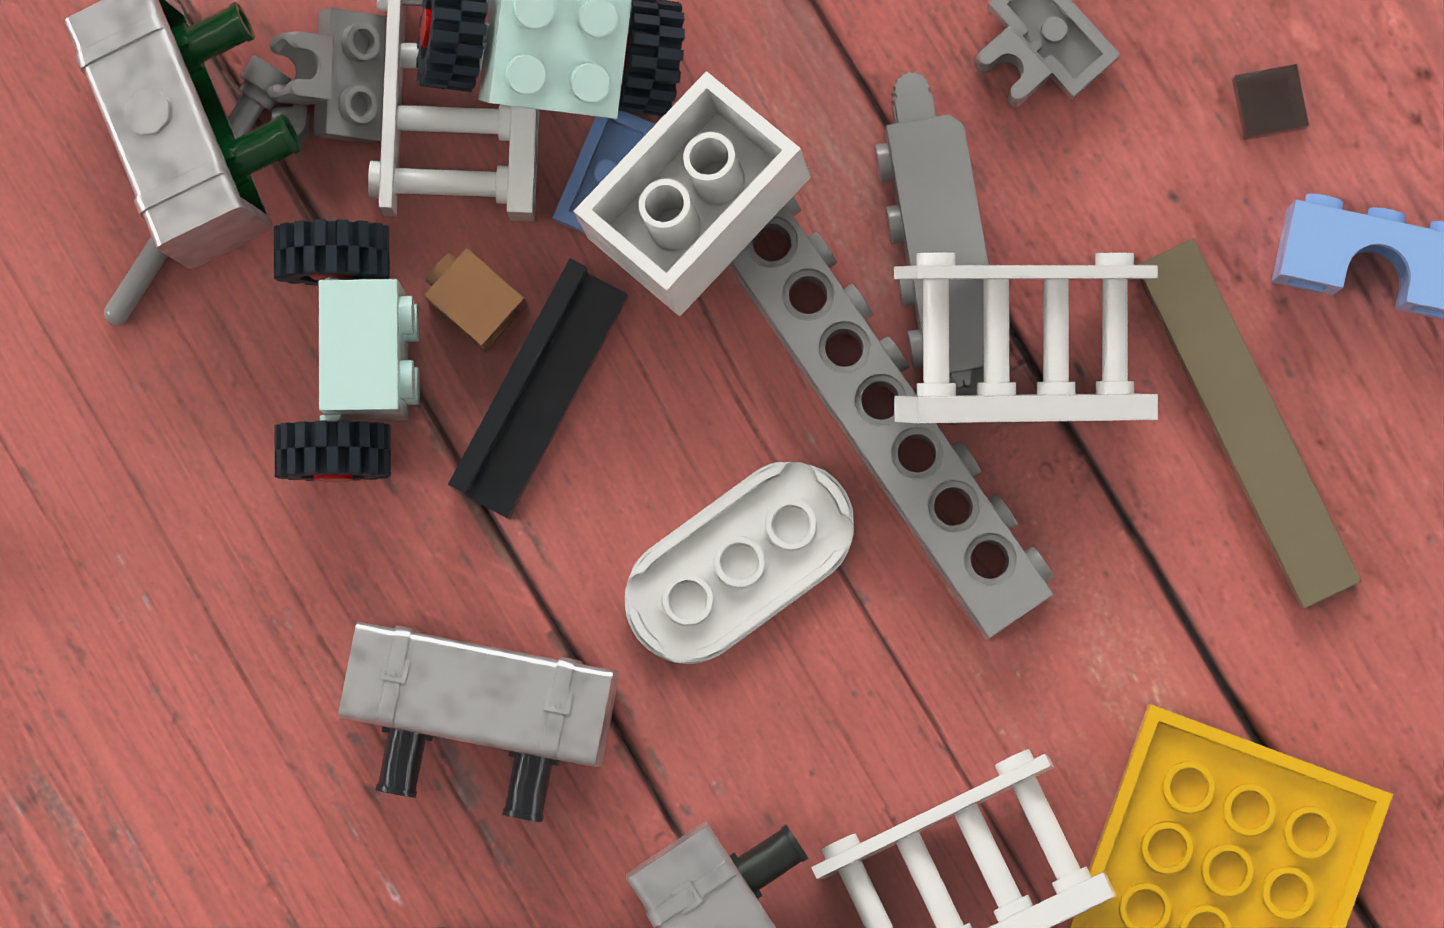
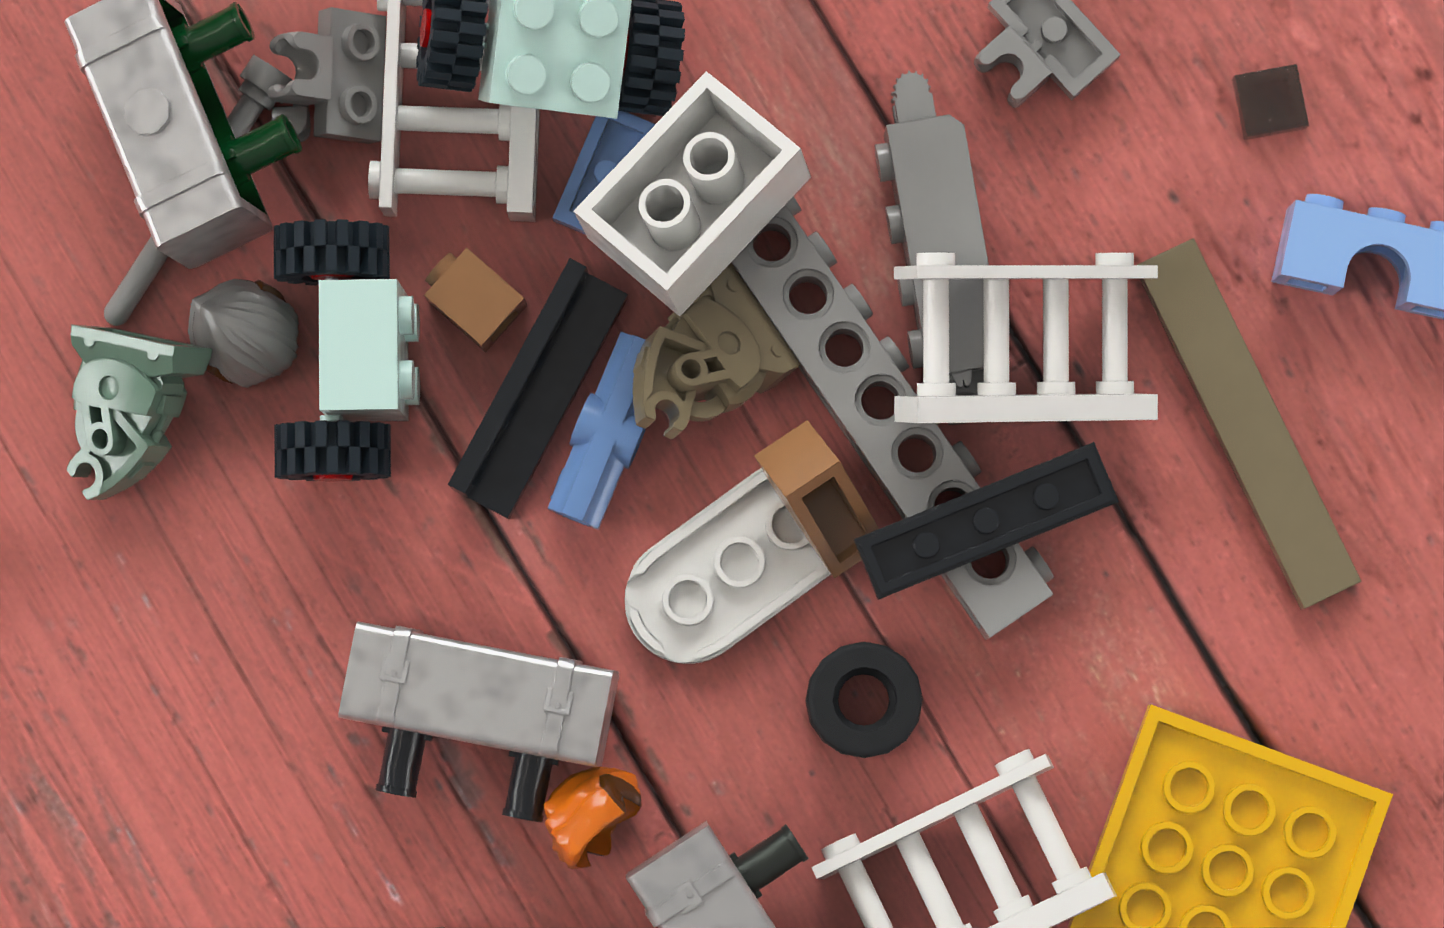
(126, 402): none -> sand green piece
(248, 331): none -> light grey hair
(586, 812): none -> orange hair
(601, 441): none -> medium blue piece
(714, 353): none -> dark tan piece
(818, 495): none -> medium nougat slope
(902, 690): none -> black tyre
(986, 521): none -> black tile

